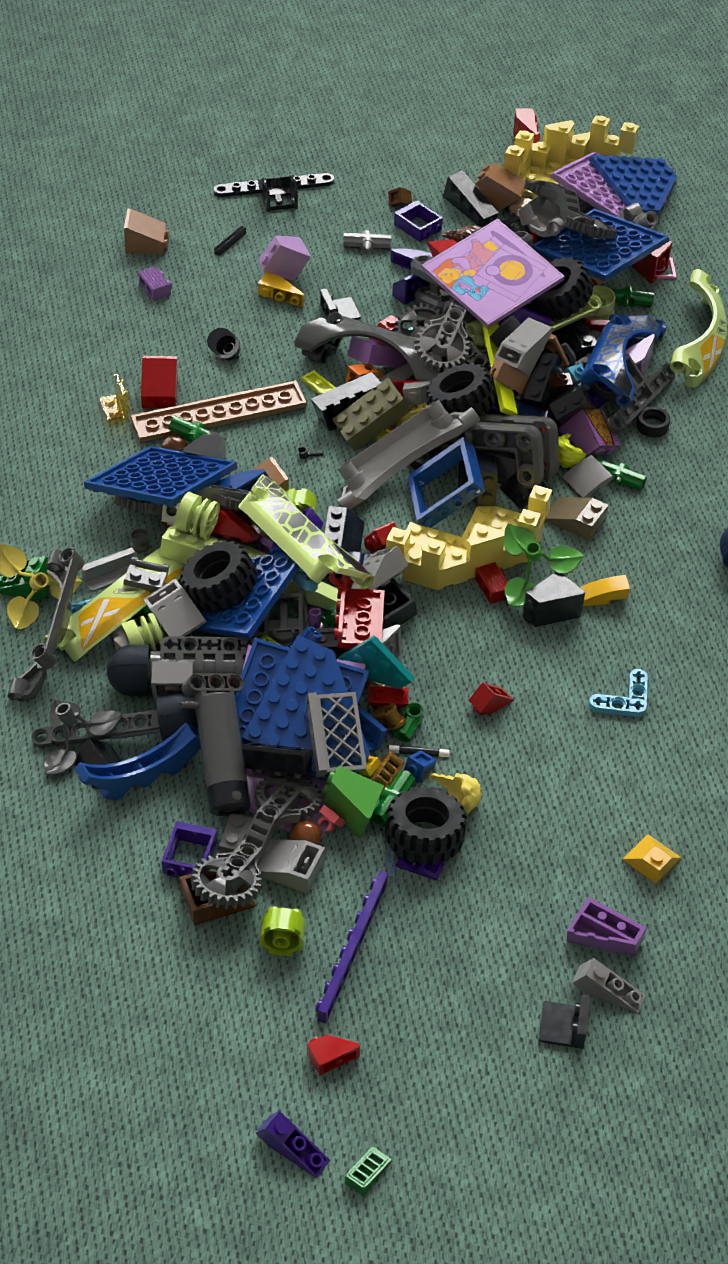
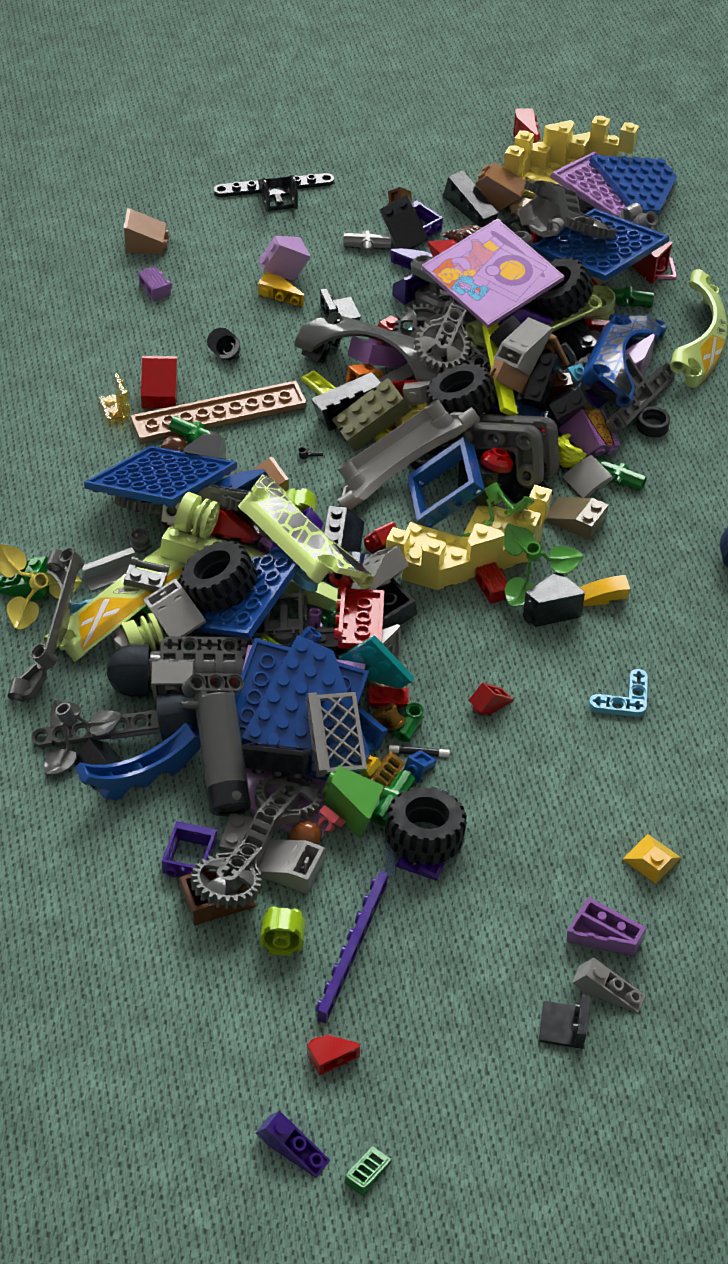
(230, 240): black axle -> none
(404, 223): none -> black slope
(462, 787): light yellow hair -> none
(496, 496): none -> bright green plant
(497, 460): none -> red piece

